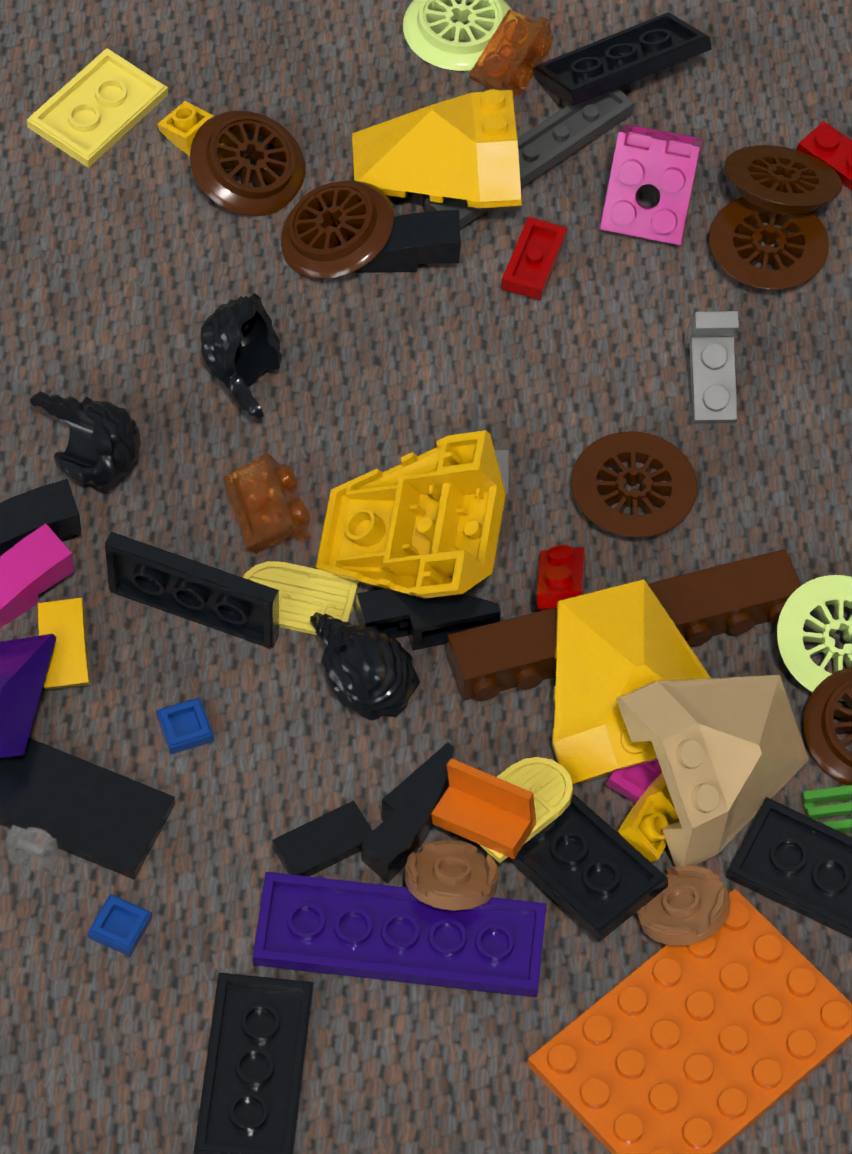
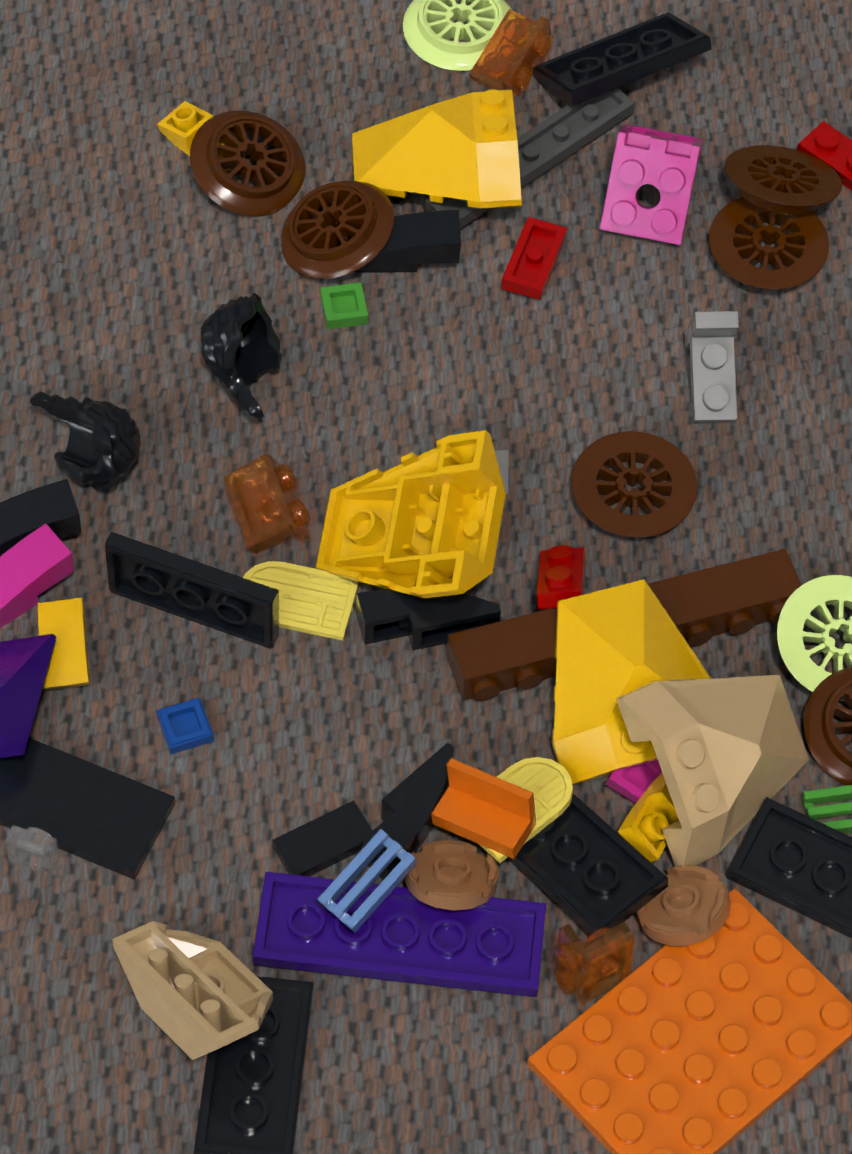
(97, 107): light yellow tile -> none
(120, 925): blue tile -> none
(192, 987): none -> tan wedge
(344, 305): none -> bright green tile
(354, 868): none -> medium blue tile
(365, 667): black hair -> none
(595, 966): none -> clear orange bracket

